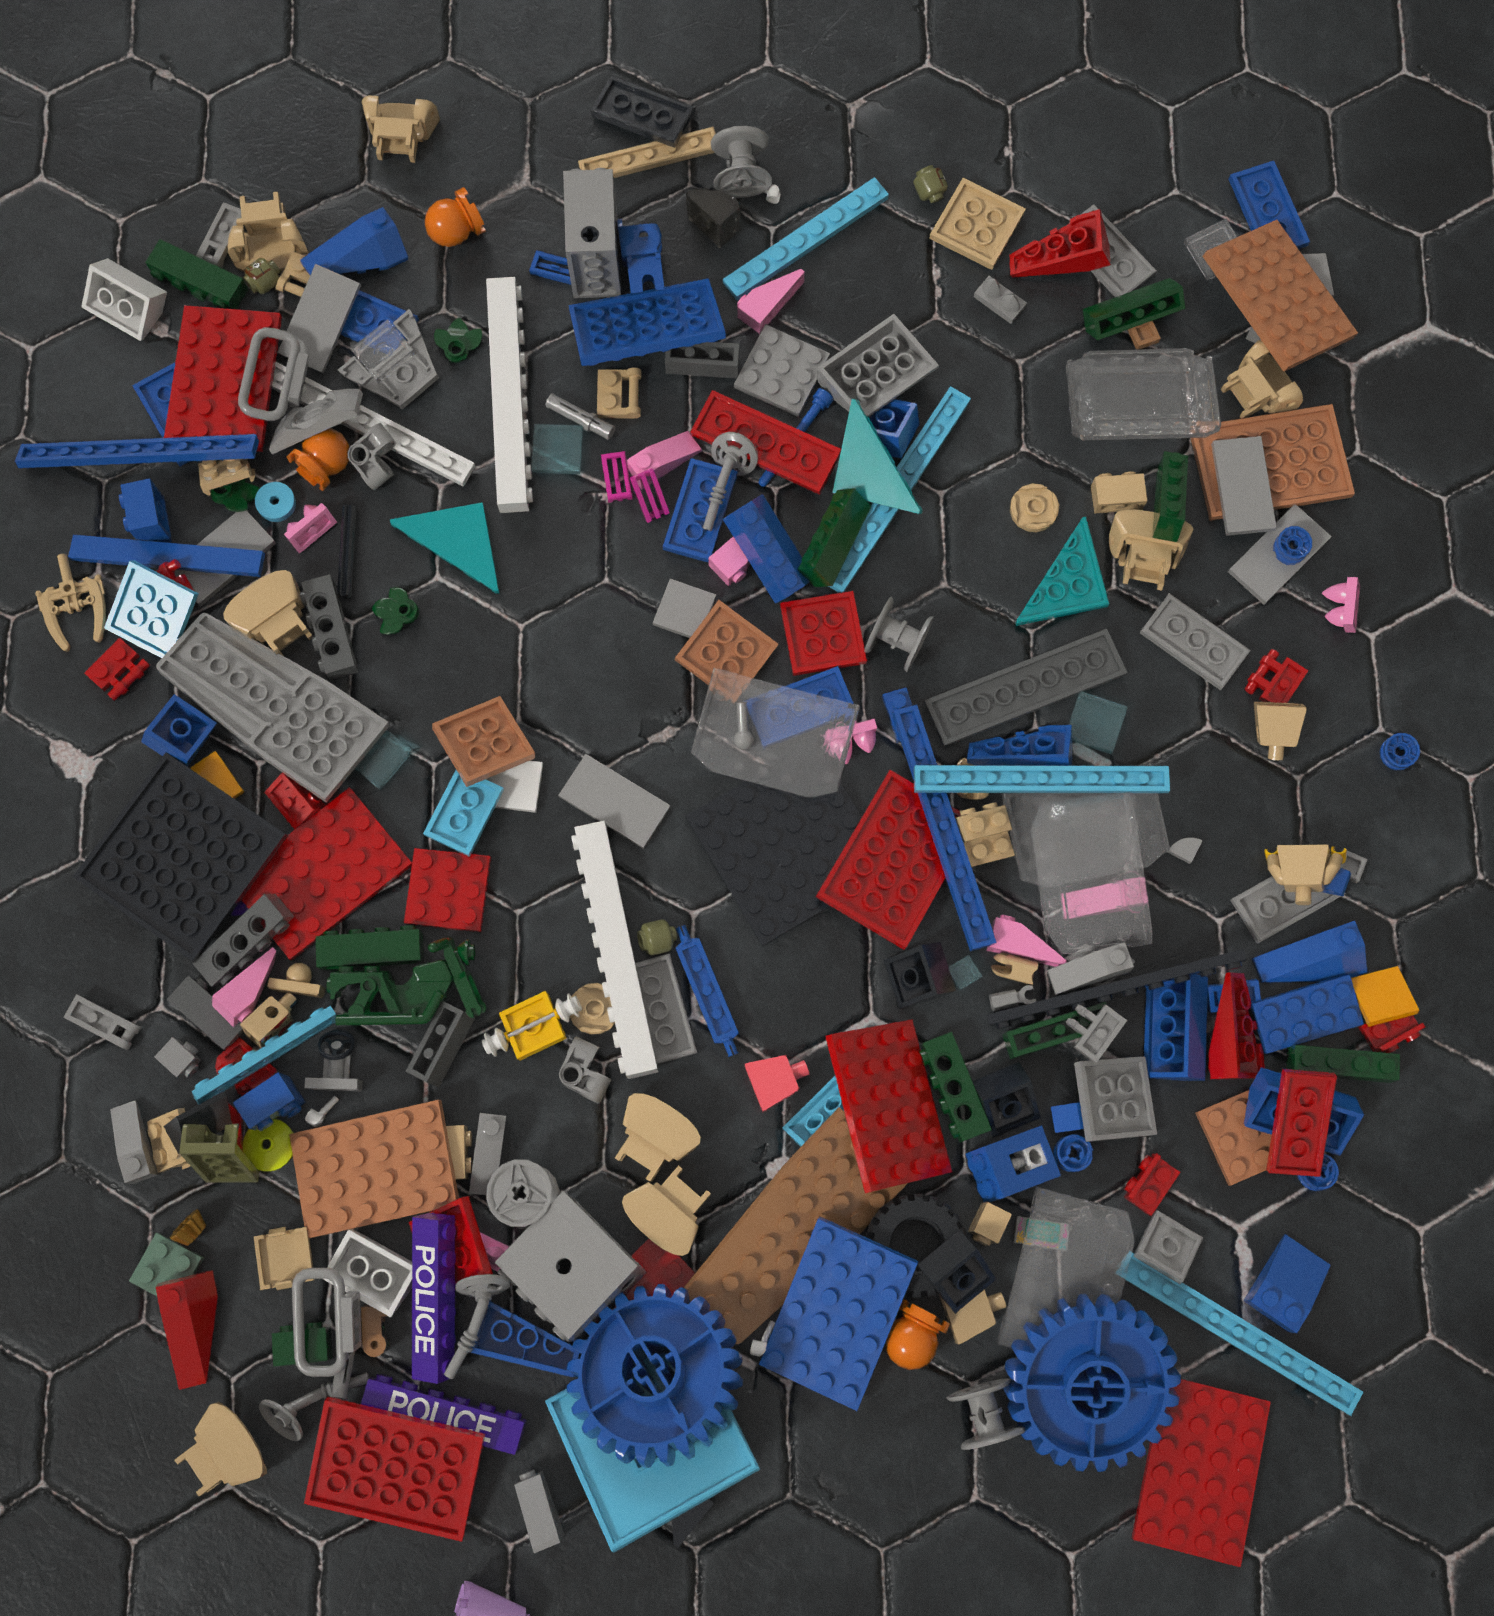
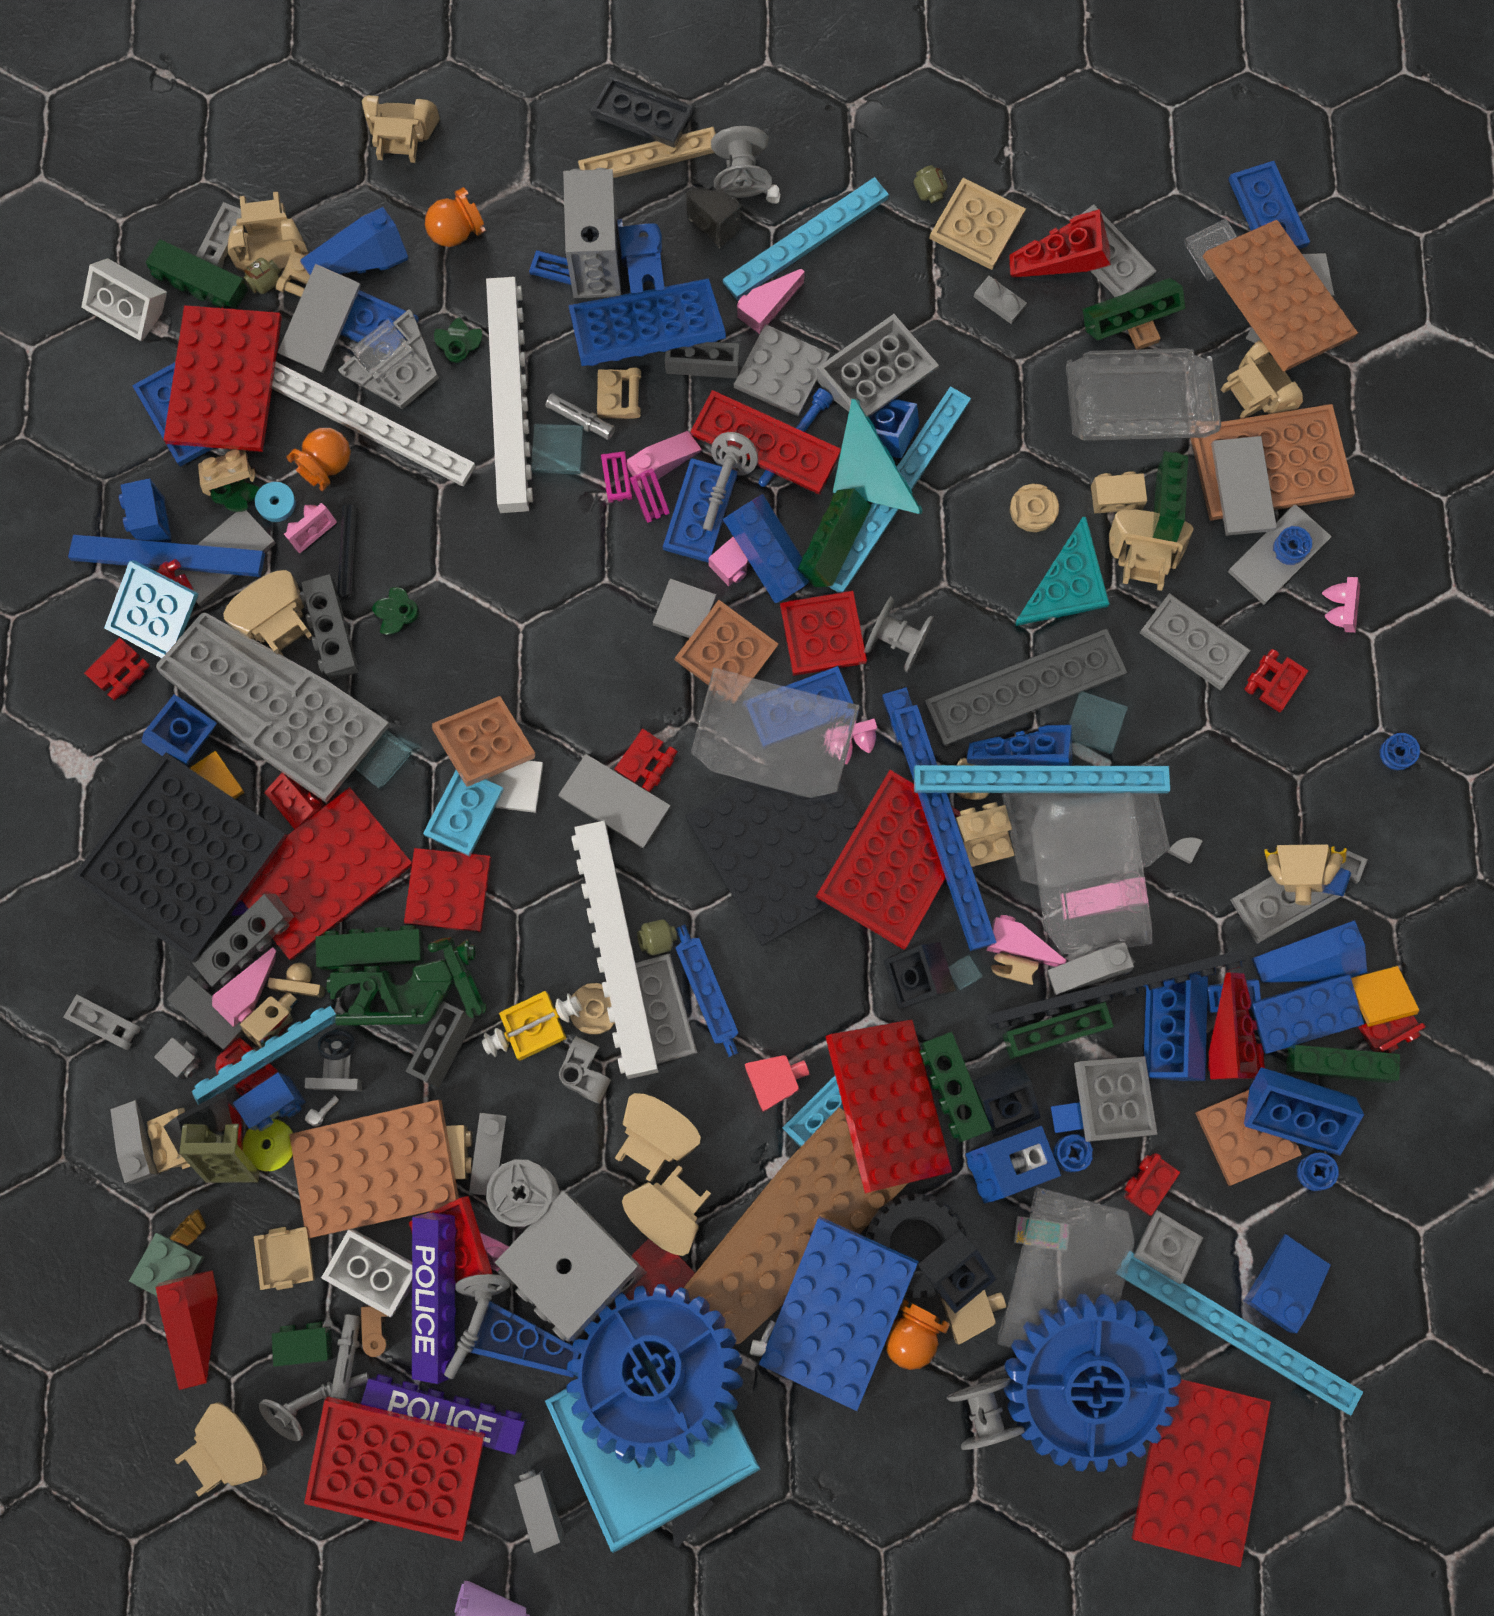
(70, 592): tan bar -> none
(137, 451): blue plate -> none
(293, 379): light grey bar -> none
(316, 417): light grey slope -> none
(346, 1322): light grey bar -> none
(375, 443): light grey piece -> none
(457, 537): teal tile -> none
(640, 755): none -> red plate
(743, 738): light grey bar -> none
(989, 1224): tan brick -> none
(1009, 999): light grey bar -> none
(1099, 1033): light grey hinge -> none
(1278, 726): tan torso -> none
(1301, 1122): red tile -> none

